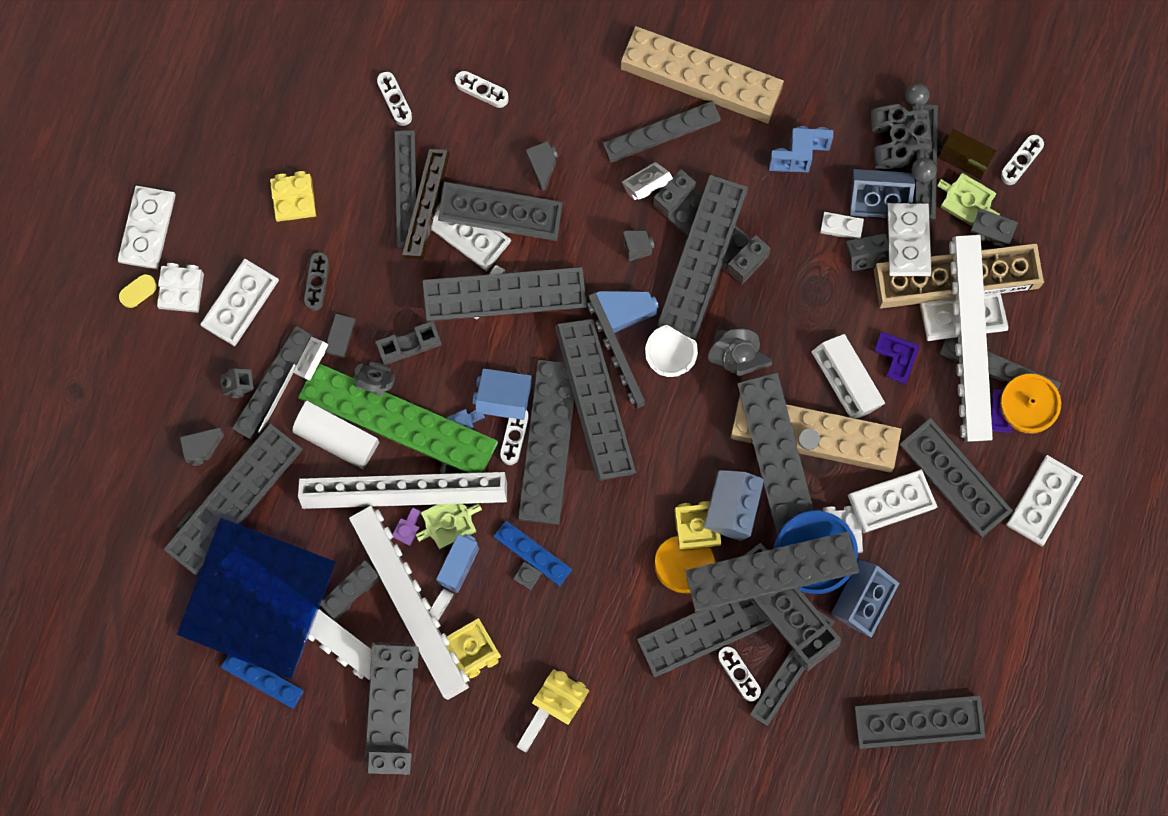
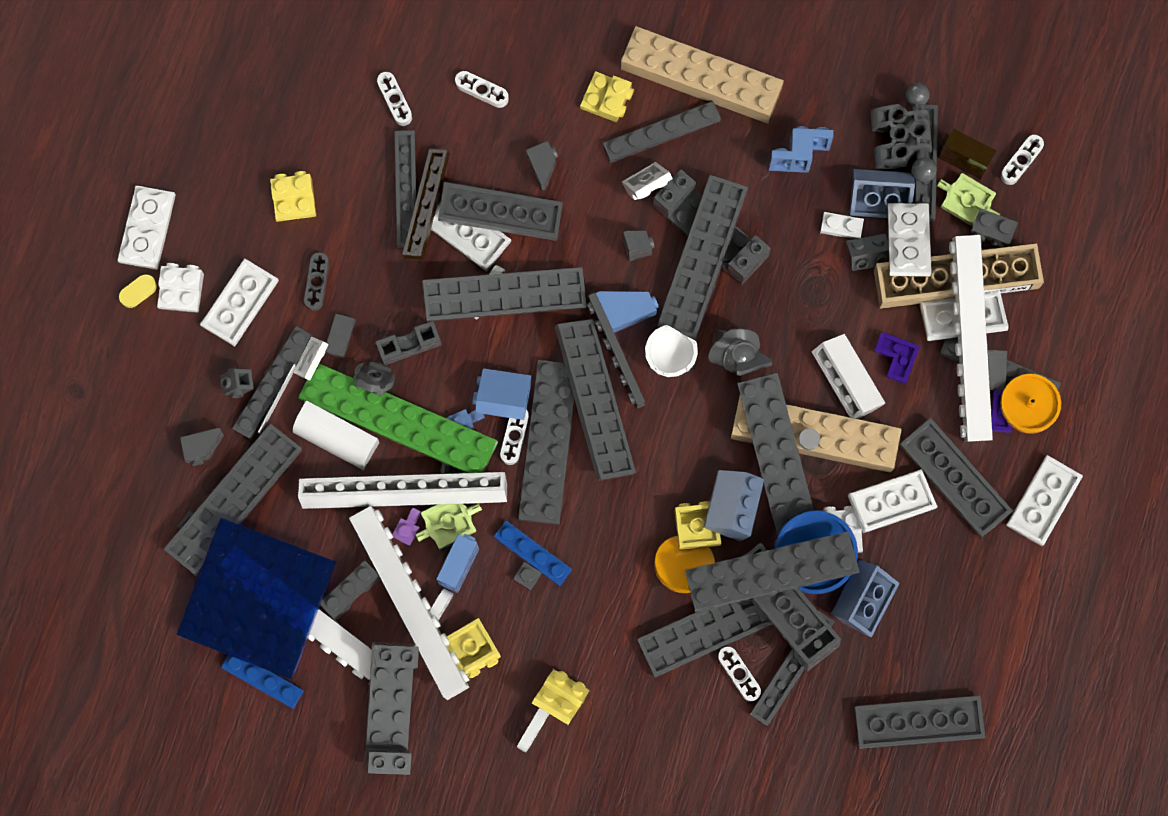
(607, 96): none -> light yellow plate
(997, 369): none -> dark grey tile

